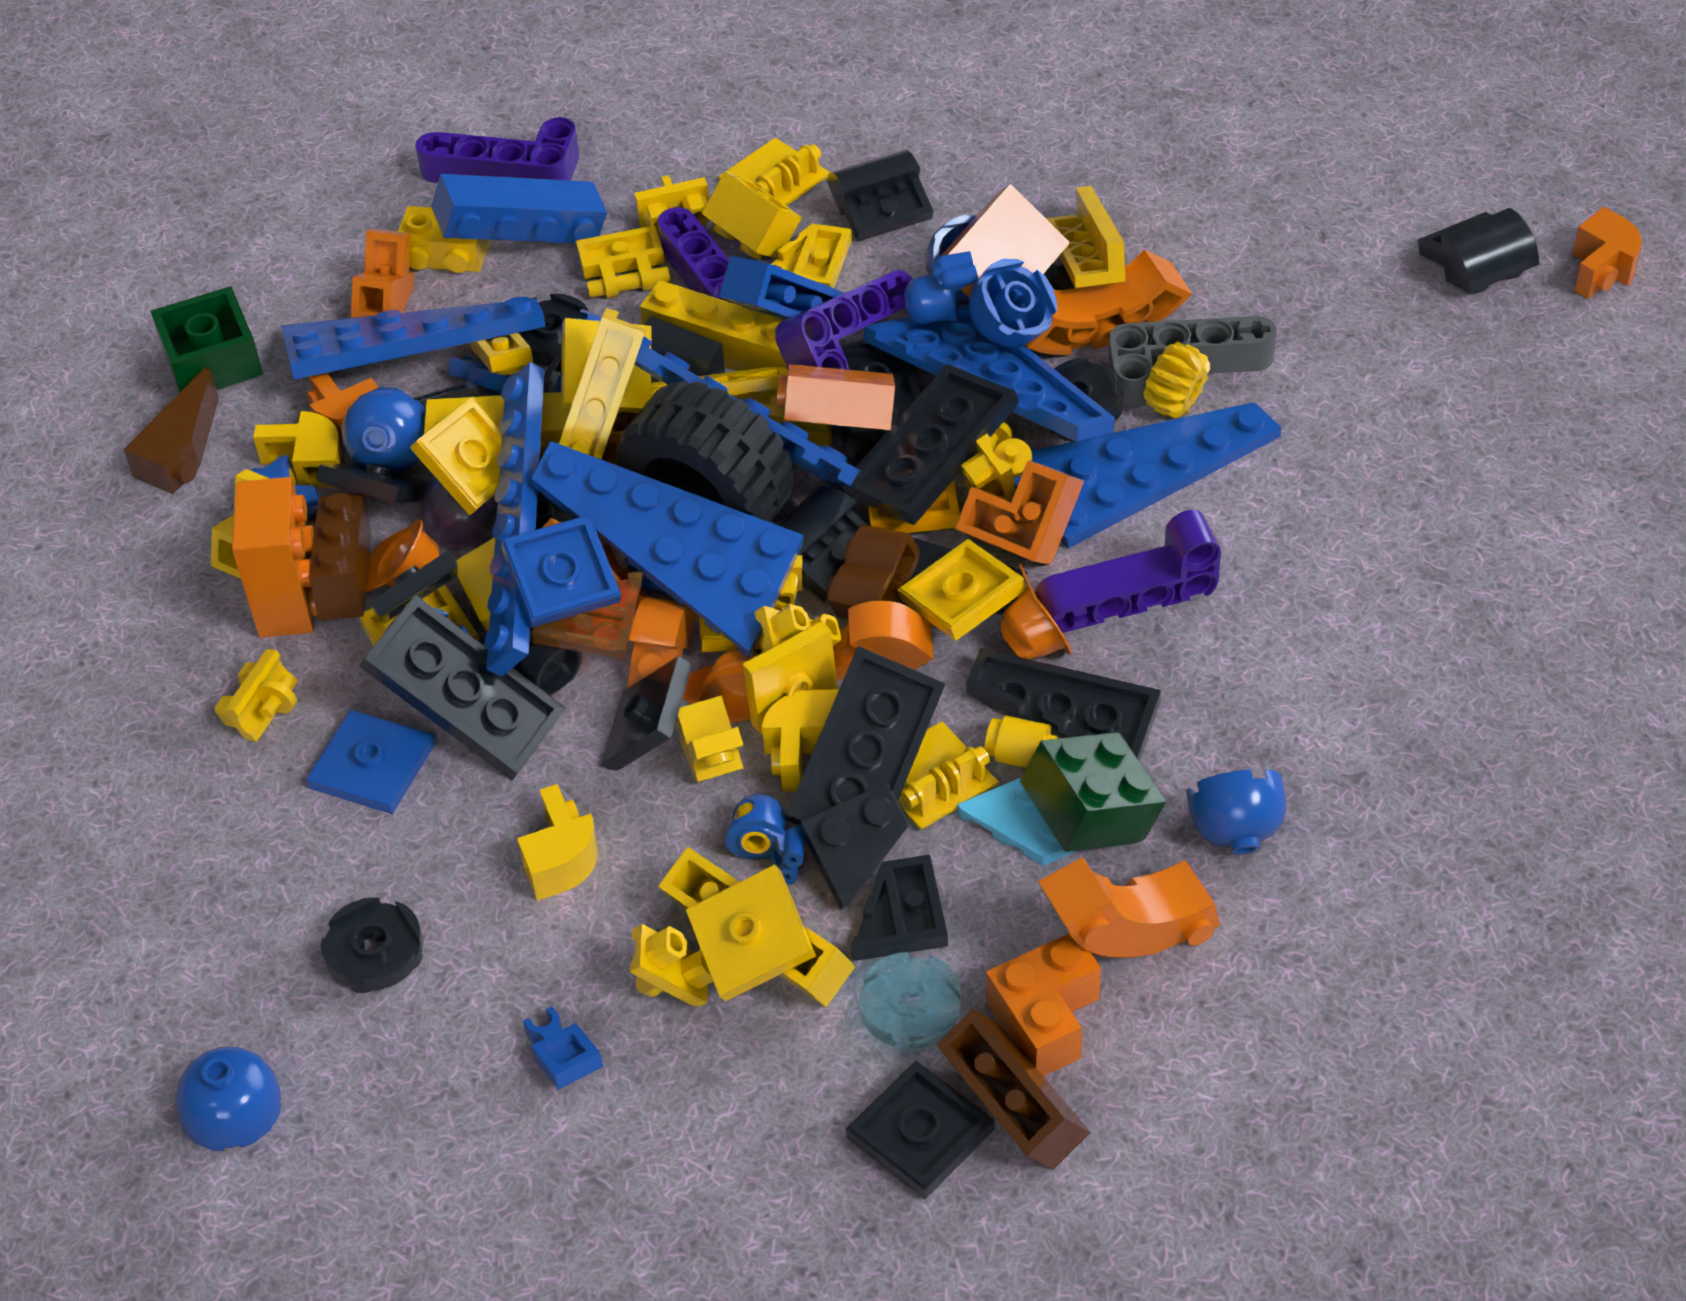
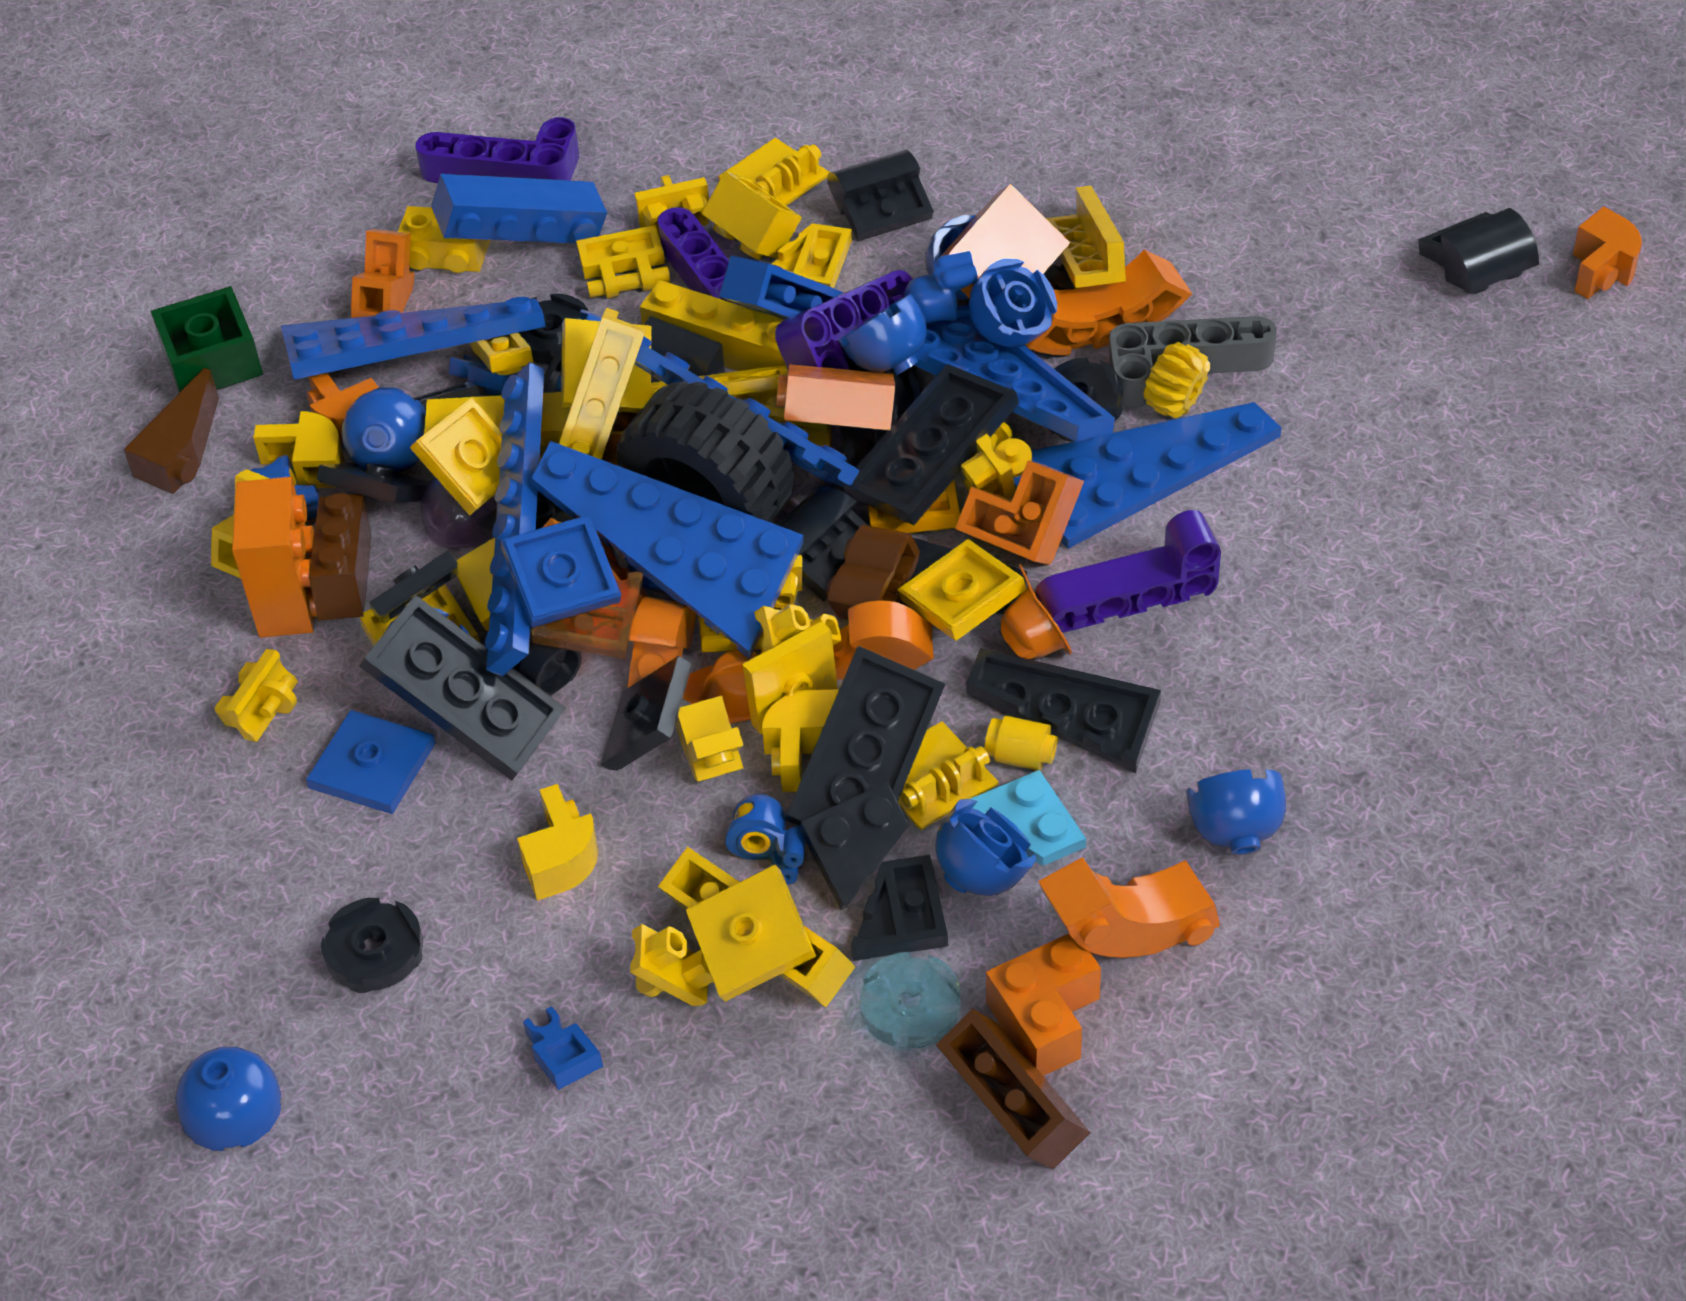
(399, 553): orange piece -> none
(888, 338): none -> blue cylinder
(920, 1129): black plate -> none
(981, 850): none -> blue cylinder
(1092, 791): dark green brick -> none

